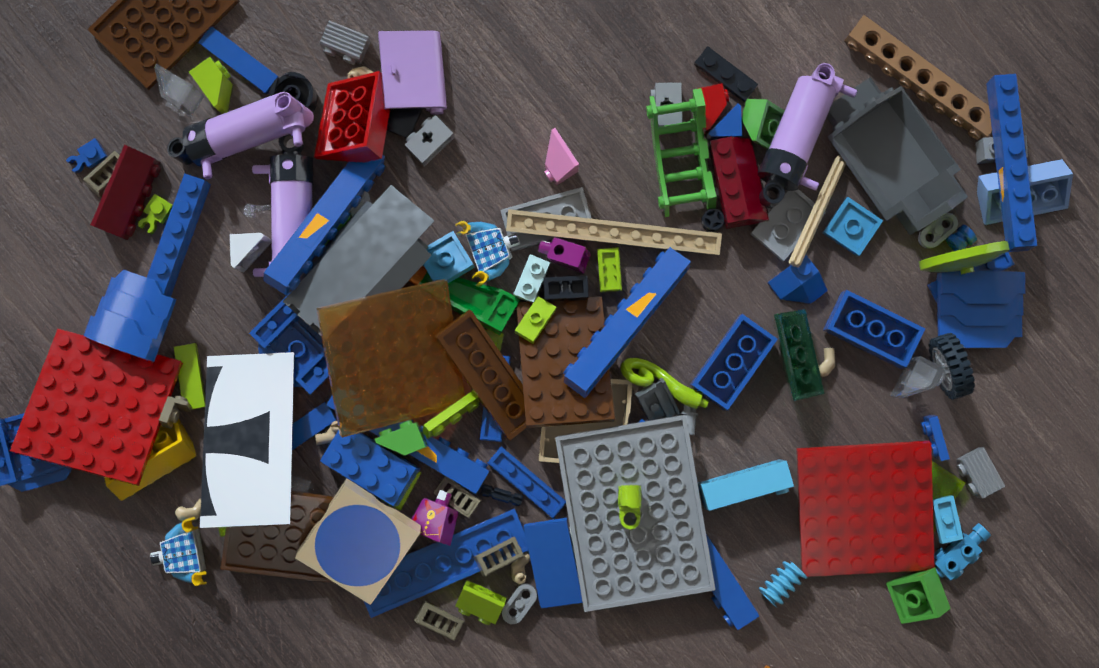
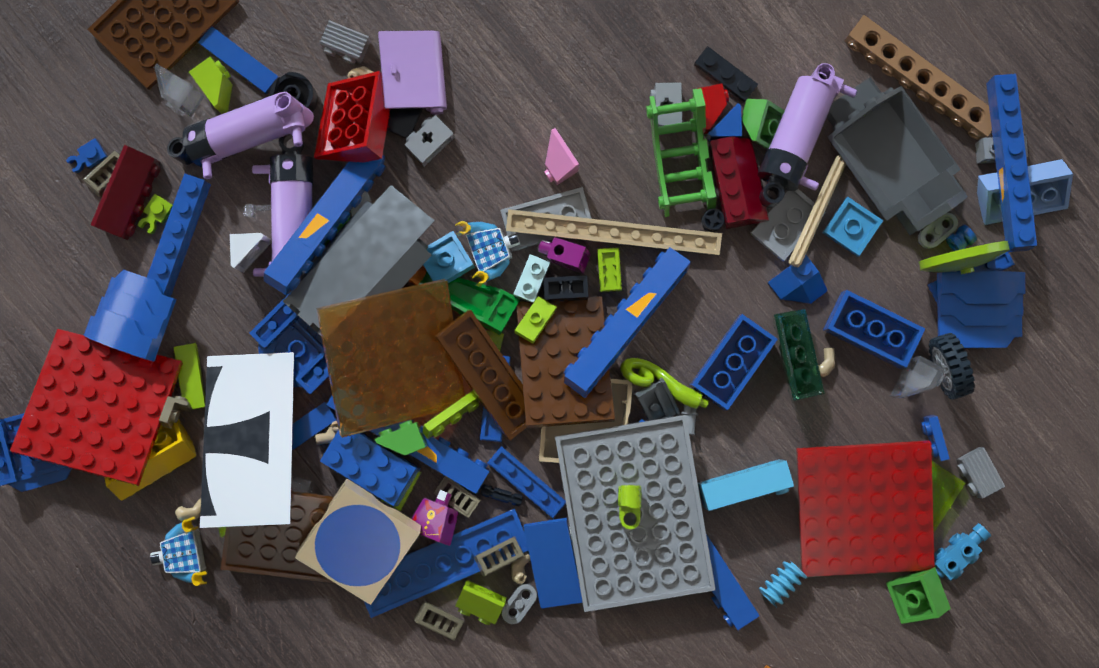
(947, 519): medium azure plate -> none

